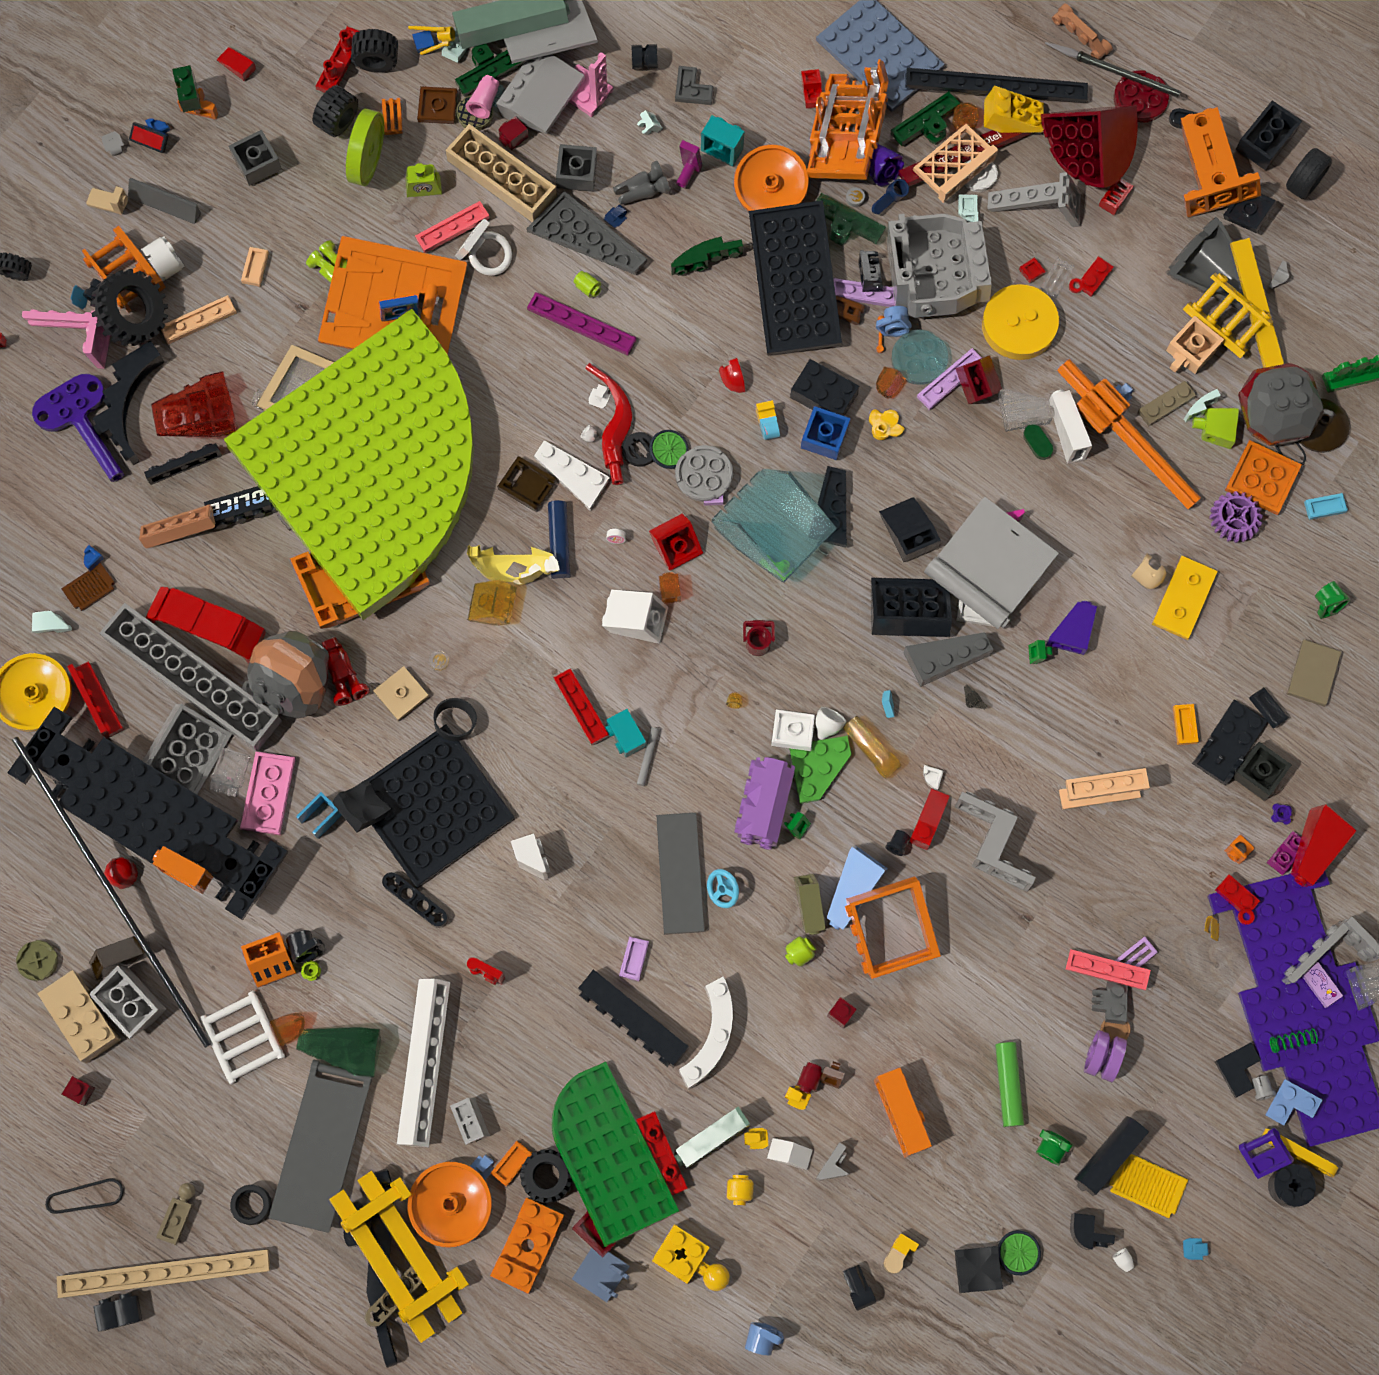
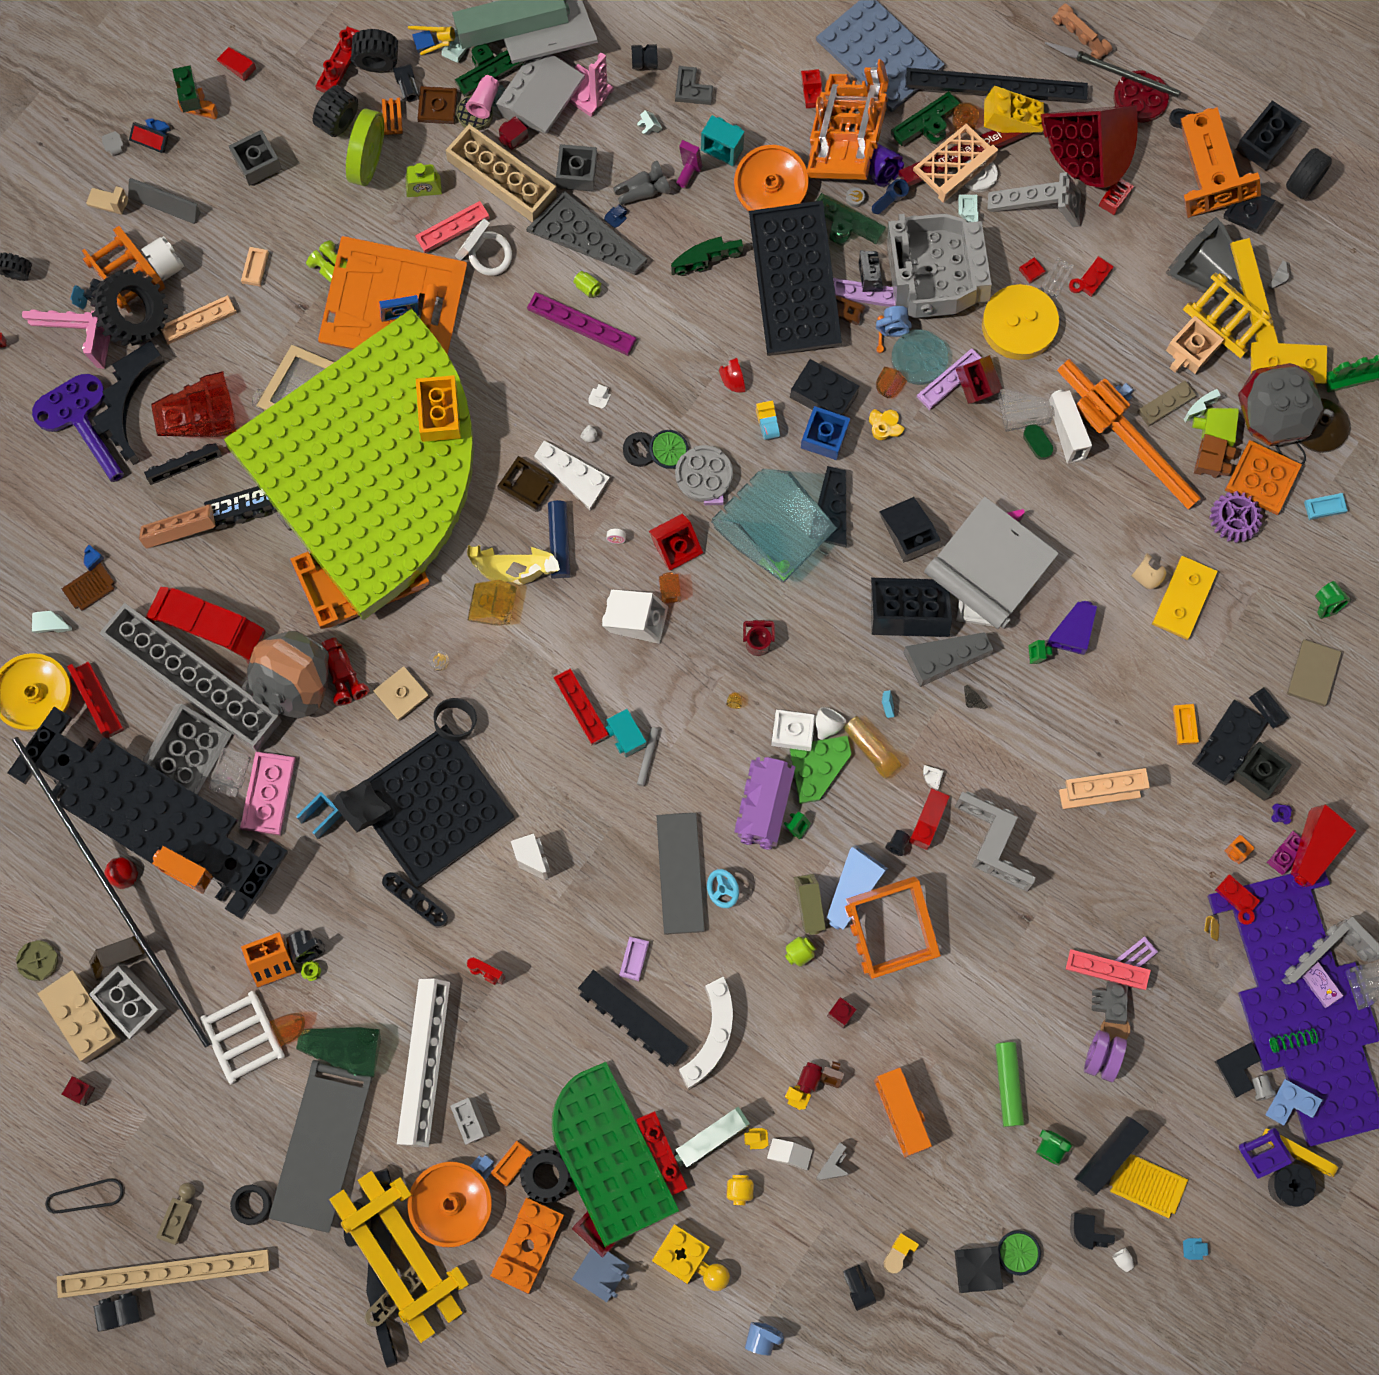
(405, 78): none -> black piece
(438, 408): none -> light orange brick
(616, 429): red animal -> none
(1211, 456): none -> dark orange hips
(1309, 357): none -> yellow plate

